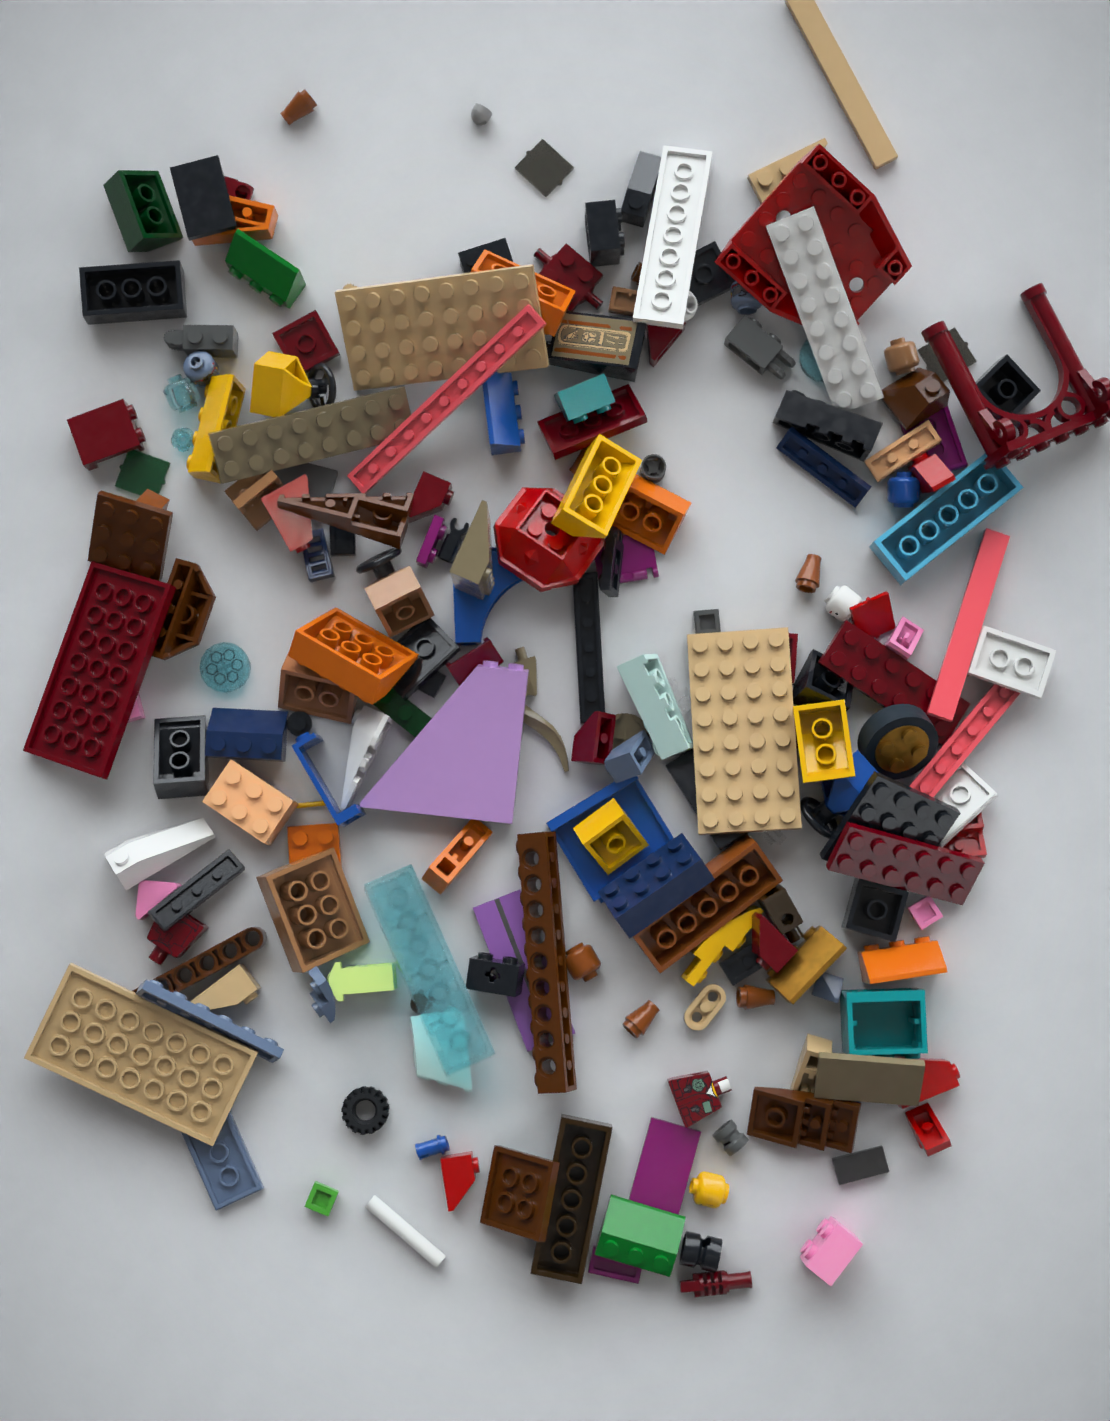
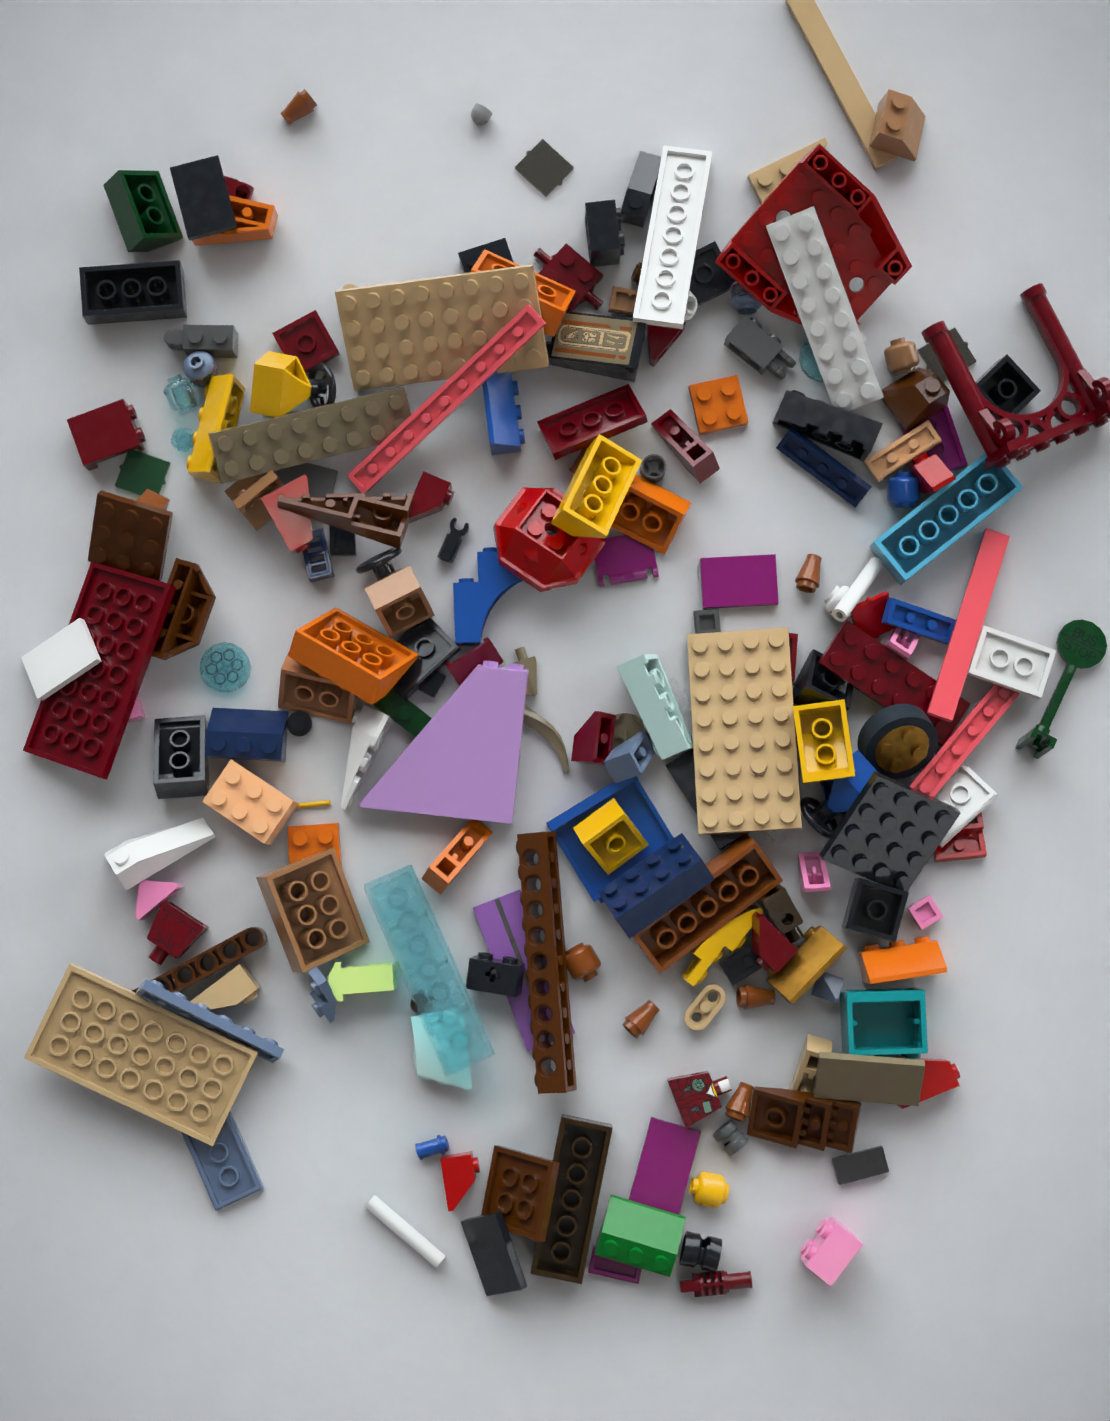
(61, 659): none -> white tile
(196, 891): black tile -> none
(264, 270): green slope -> none
(321, 1198): bright green plate -> none
(342, 818): blue panel -> none
(381, 1110): black tyre -> none
(436, 532): magenta plate -> none
(473, 564): dark tan slope -> none
(493, 1253): none -> black tile
(585, 398): teal slope -> none
(588, 646): black tile -> none
(612, 563): black hinge -> none
(686, 446): none -> dark red slope
(718, 405): none -> orange plate
(739, 581): none -> magenta tile
(740, 1103): none -> dark orange cone
(813, 872): none -> bright pink slope
(857, 589): none -> white piece
(898, 125): none -> medium nougat slope
(904, 863): plate -> none
(918, 620): none -> blue plate
(927, 1129): red slope -> none
(1081, 647): none -> dark green piece

